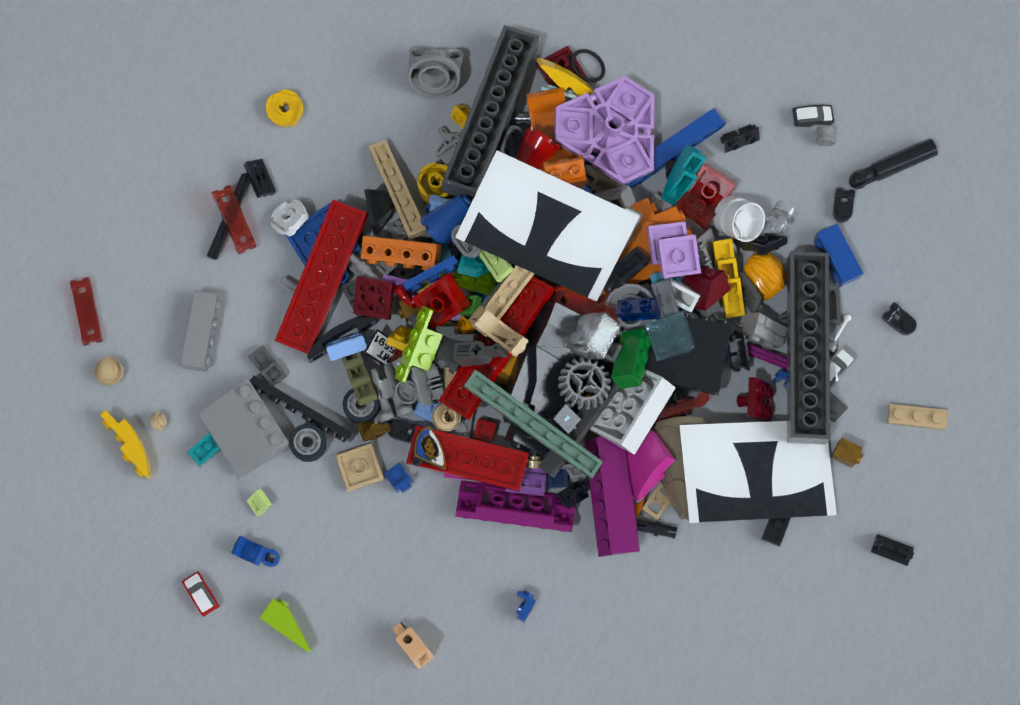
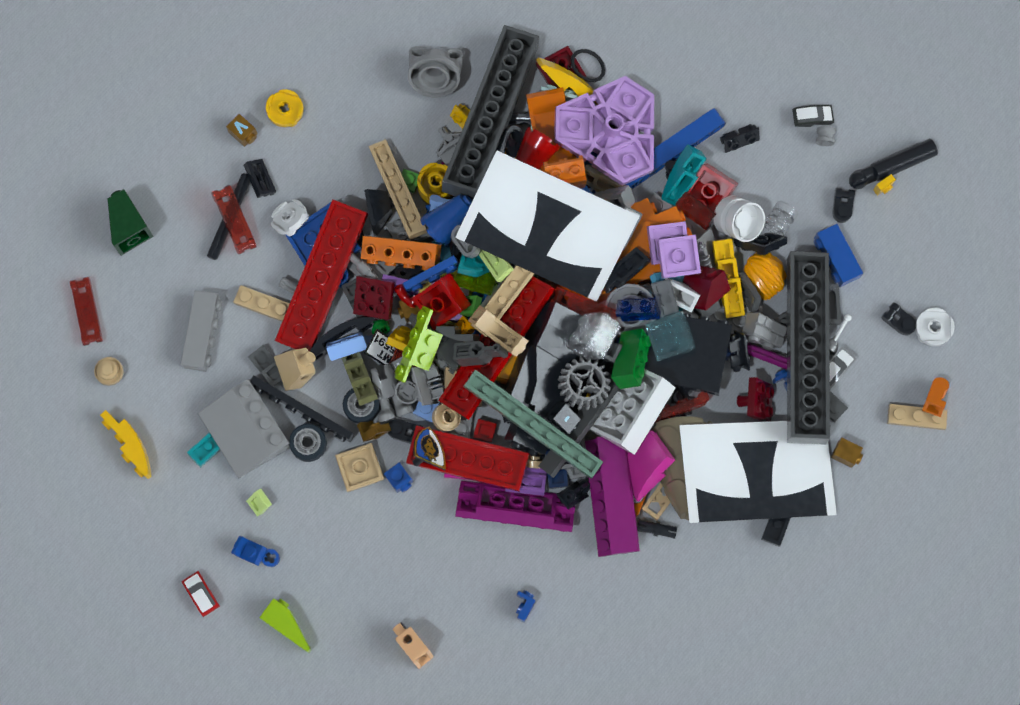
(126, 223): none -> dark green slope
(158, 421): tan plate -> none
(242, 130): none -> pearl gold brick
(261, 303): none -> tan plate
(295, 368): none -> tan torso
(381, 325): none -> green plate
(410, 179): none -> bright green plate
(885, 185): none -> yellow plate
(892, 550): black hinge -> none
(927, 335): none -> white plate
(934, 402): none -> orange leg

